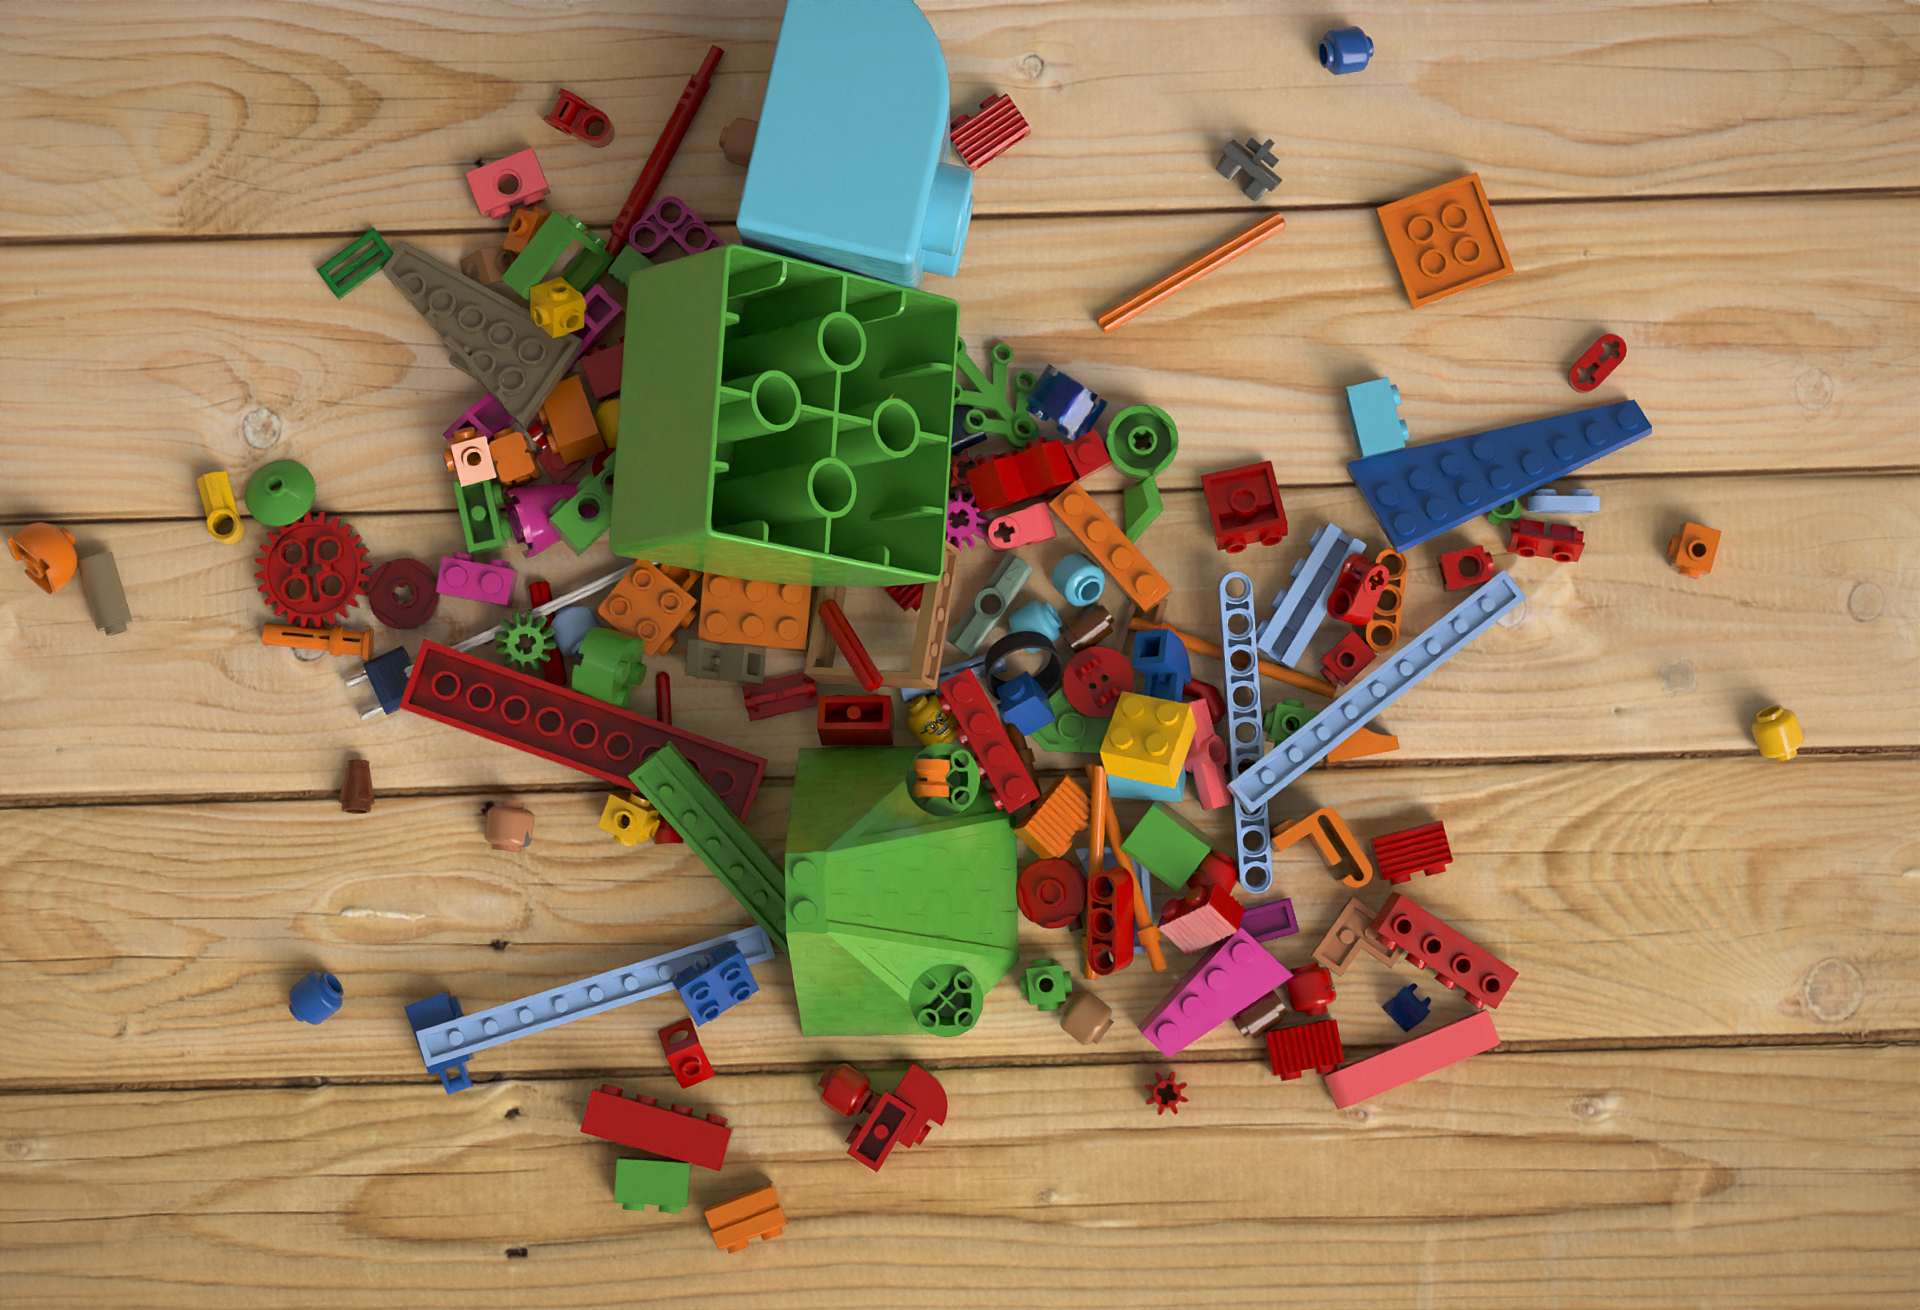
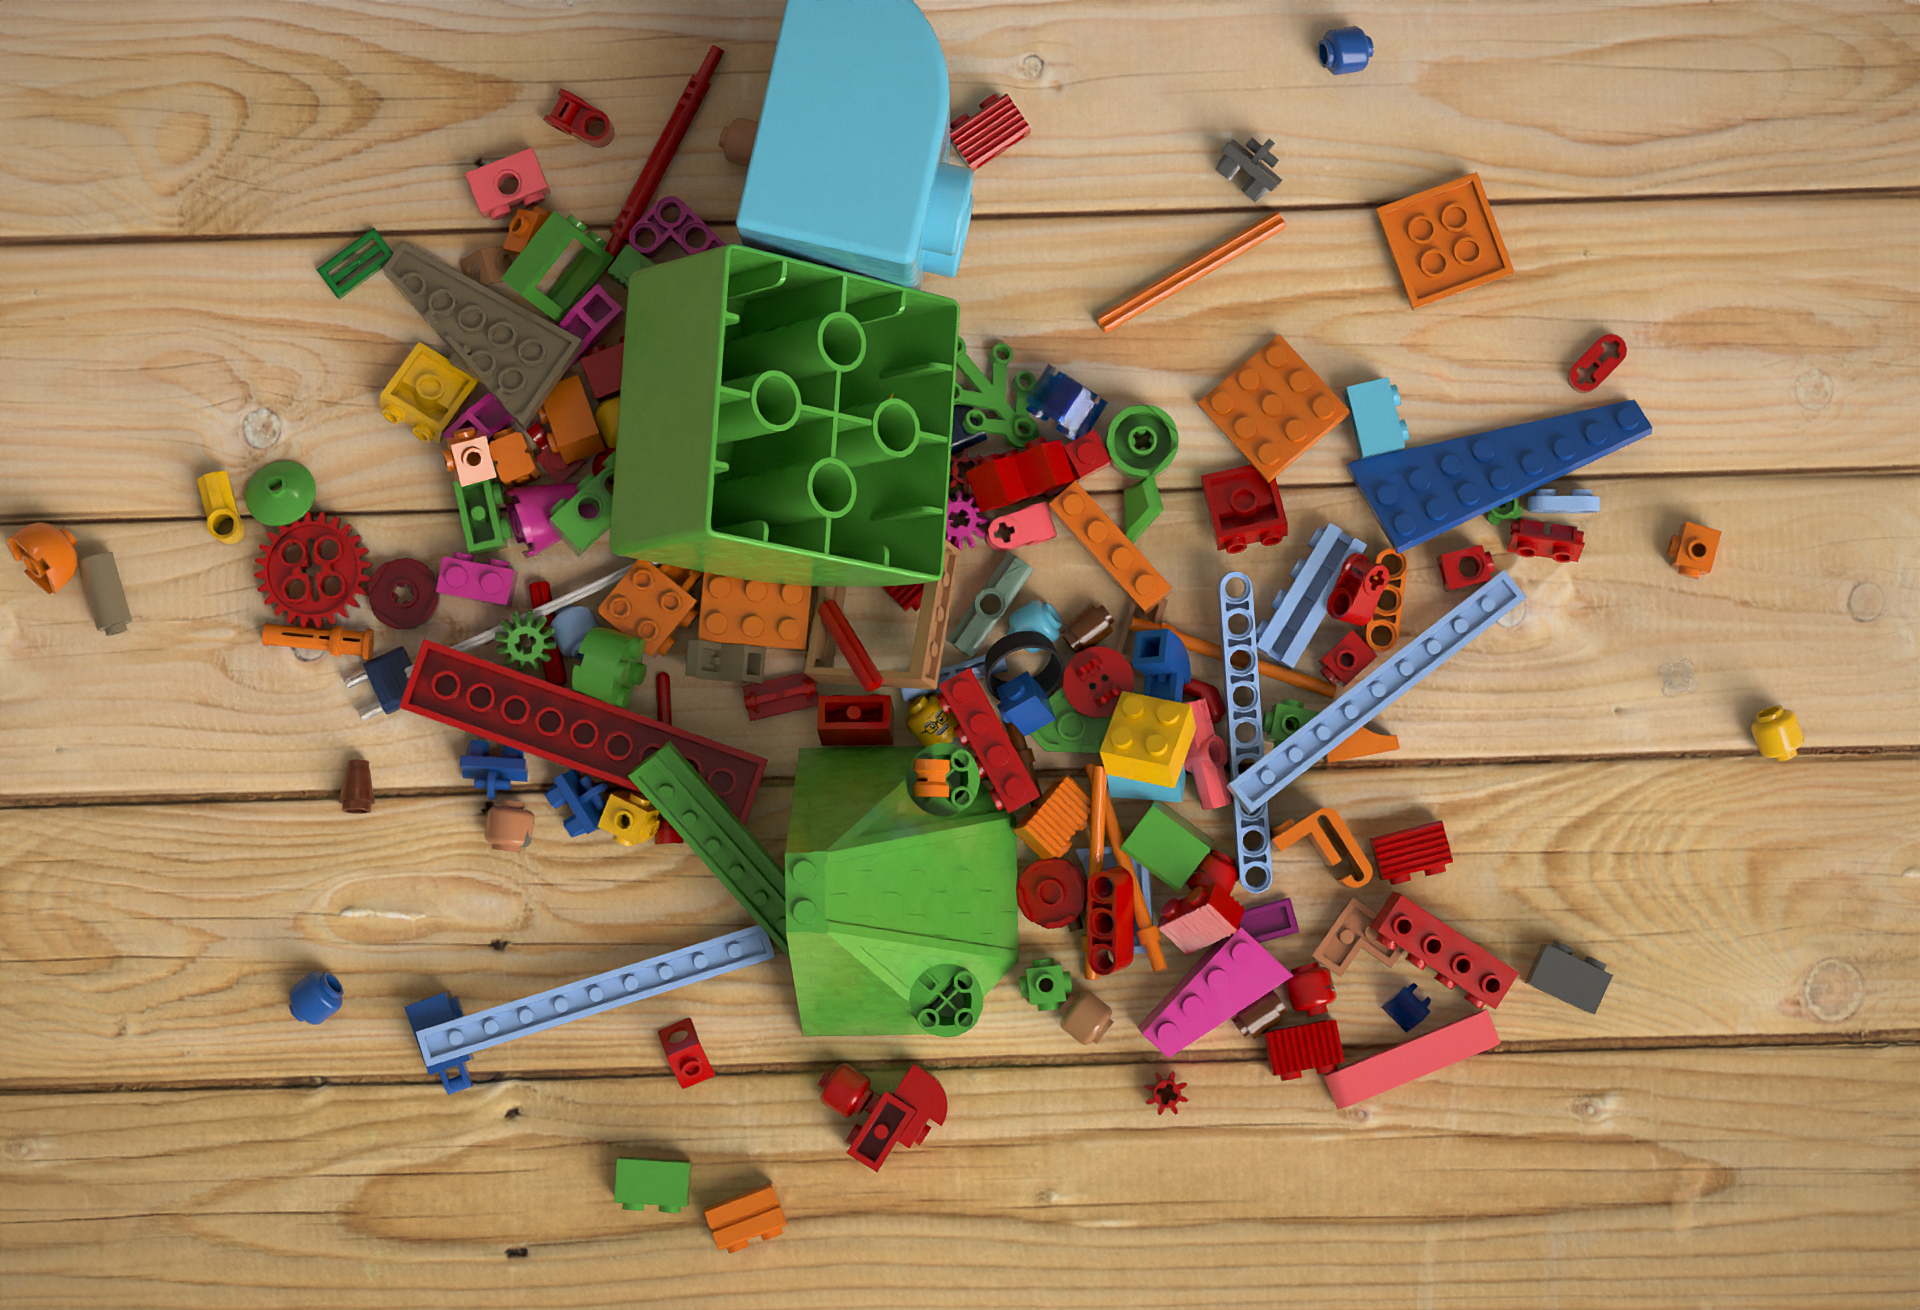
(426, 394): none -> yellow plate
(493, 772): none -> blue hips
(557, 307): yellow brick -> none
(582, 798): none -> blue hips
(657, 1128): red brick -> none
(716, 987): blue hinge -> none
(1078, 579): medium azure head -> none
(1273, 408): none -> orange plate
(1568, 977): none -> dark grey brick

